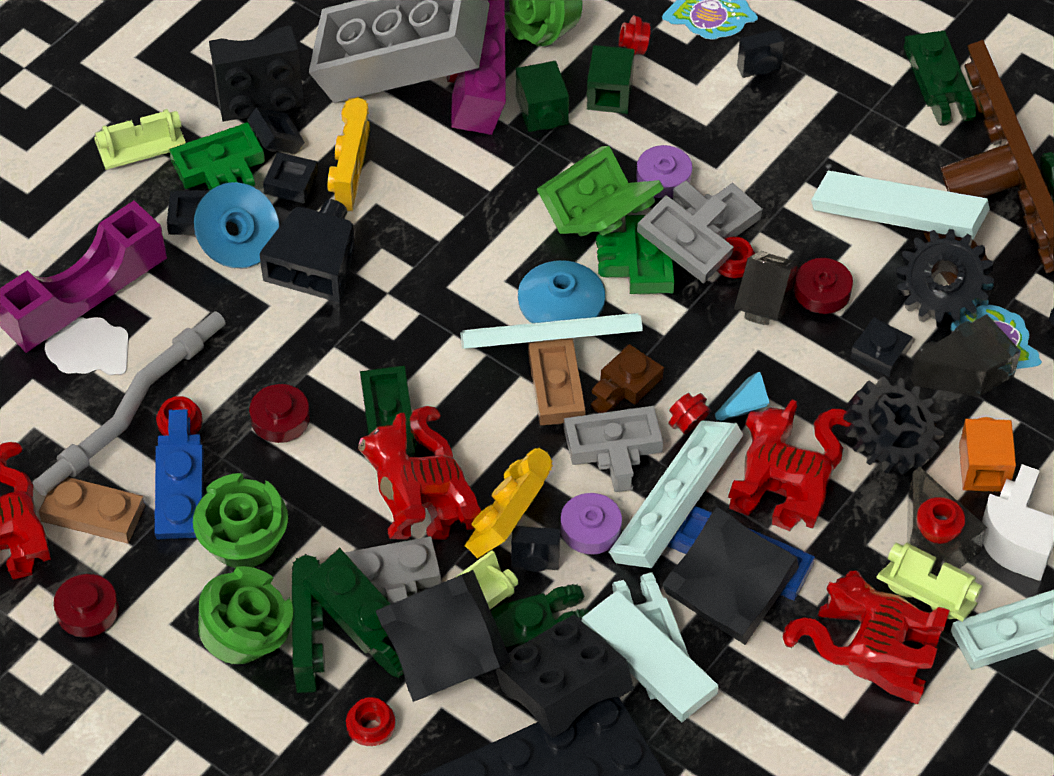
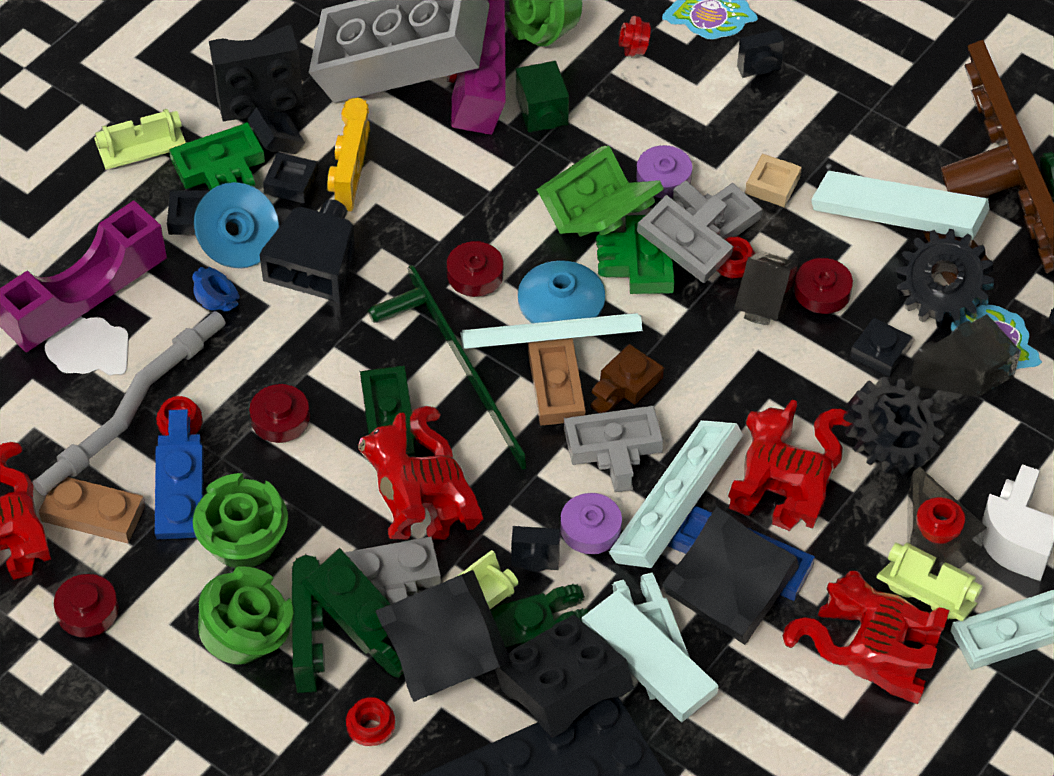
(214, 290): none -> blue animal
(420, 296): none -> dark green piece
(475, 268): none -> dark red wheel
(512, 499): yellow hinge -> none
(610, 79): dark green brick -> none
(688, 412): red plate -> none
(747, 398): medium azure slope -> none
(773, 180): none -> tan plate
(939, 75): dark green hinge -> none
(986, 454): orange brick -> none

